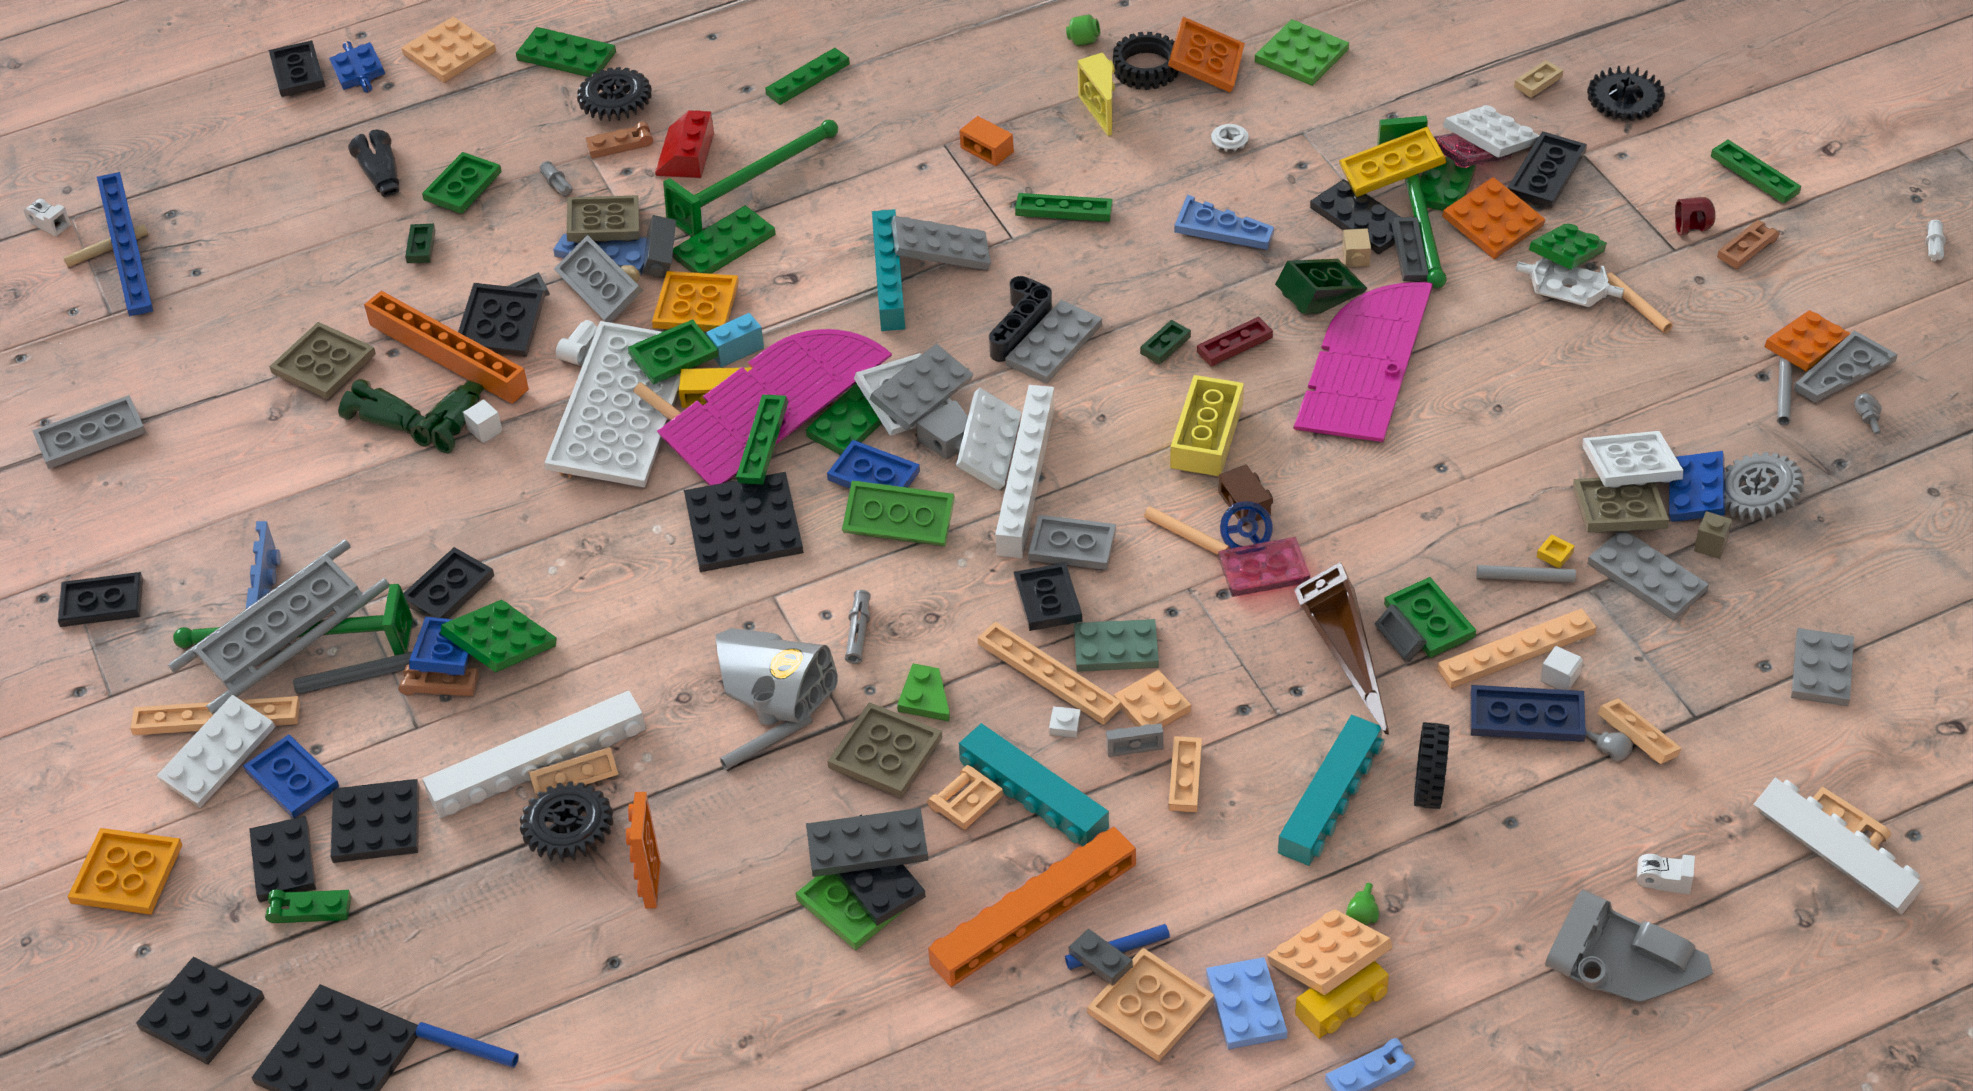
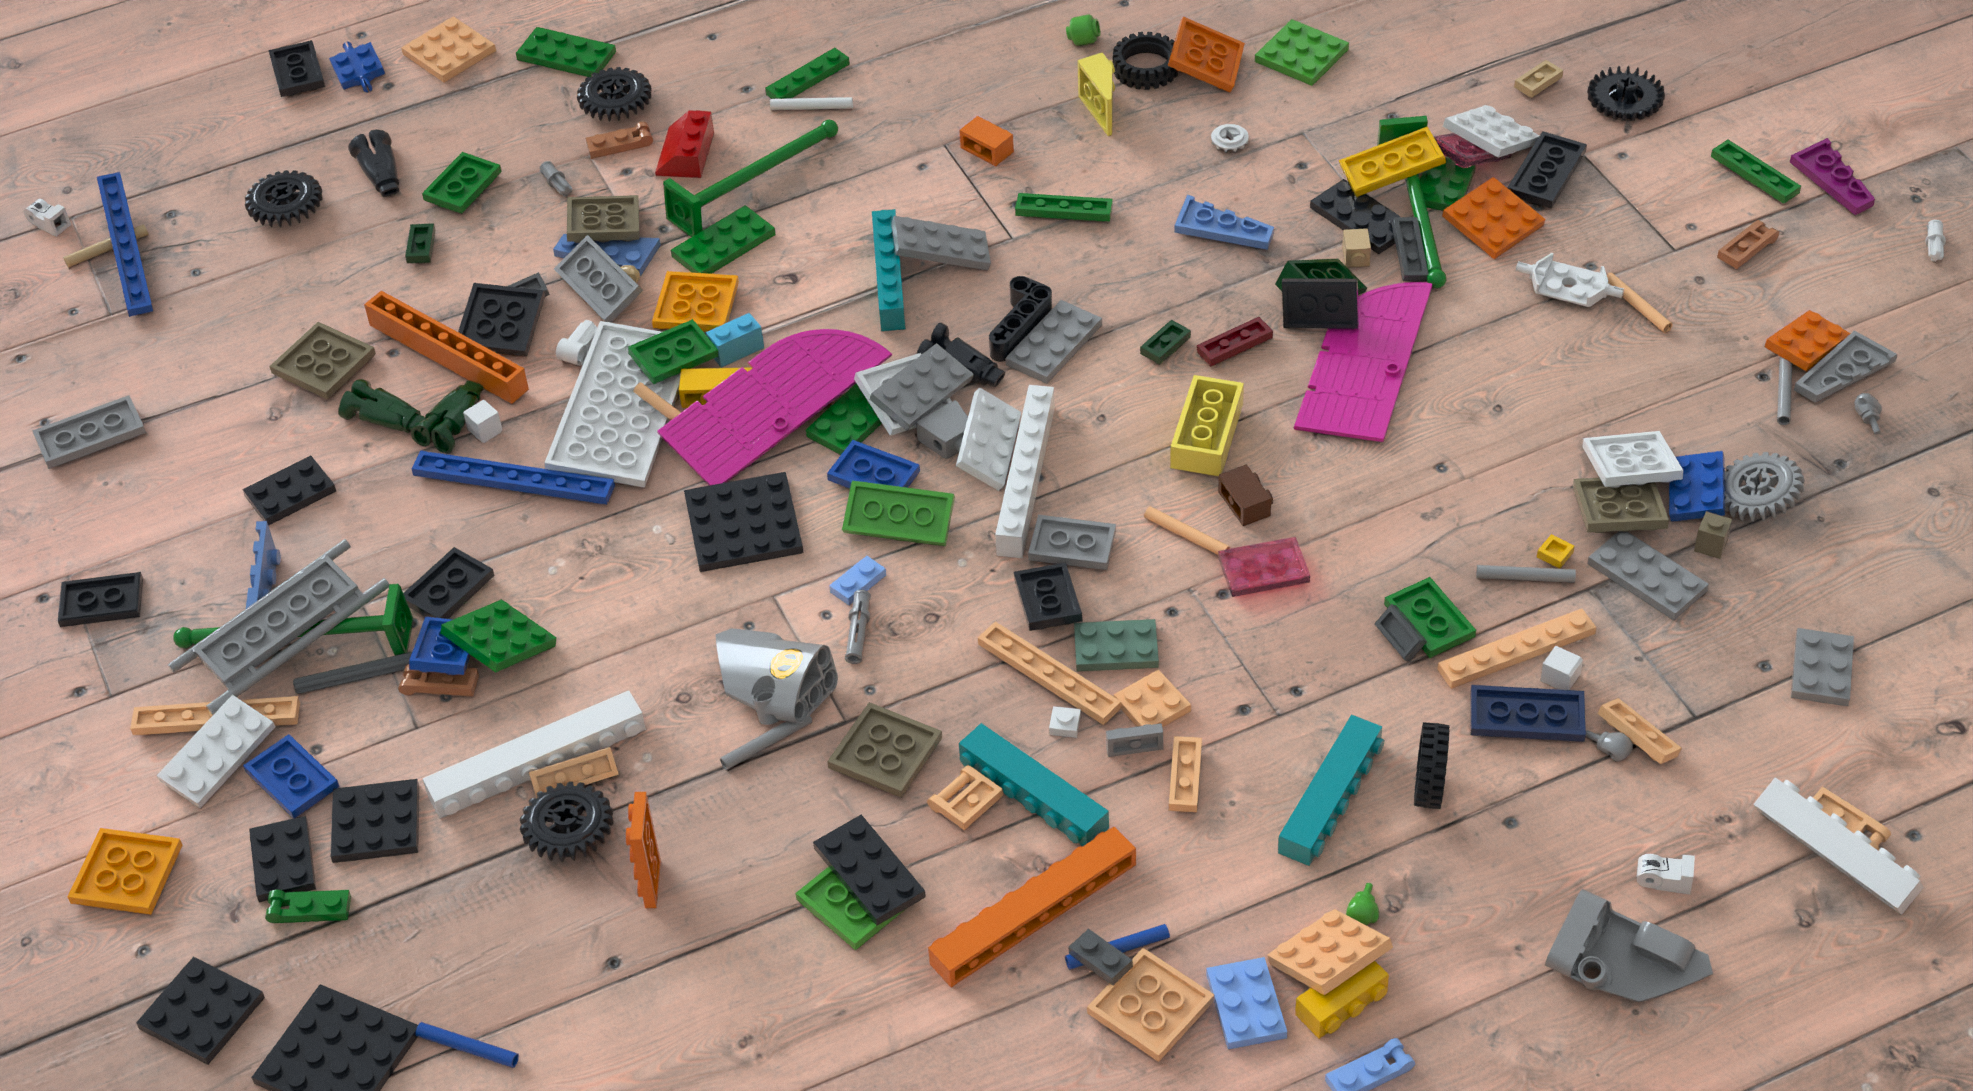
(283, 201): none -> black gear
(289, 490): none -> black plate
(513, 477): none -> blue plate
(659, 246): dark grey brick -> none
(762, 439): green plate -> none
(811, 103): none -> white piece
(859, 577): none -> light blue plate
(866, 842): dark grey plate -> none
(924, 694): bright green wing -> none
(976, 362): none -> black piece
(1254, 508): clear blue piece -> none
(1320, 303): none -> black tile
(1335, 613): reddish brown plate -> none
(1568, 246): green plate -> none
(1694, 214): dark red helmet -> none
(1828, 171): none -> magenta wing

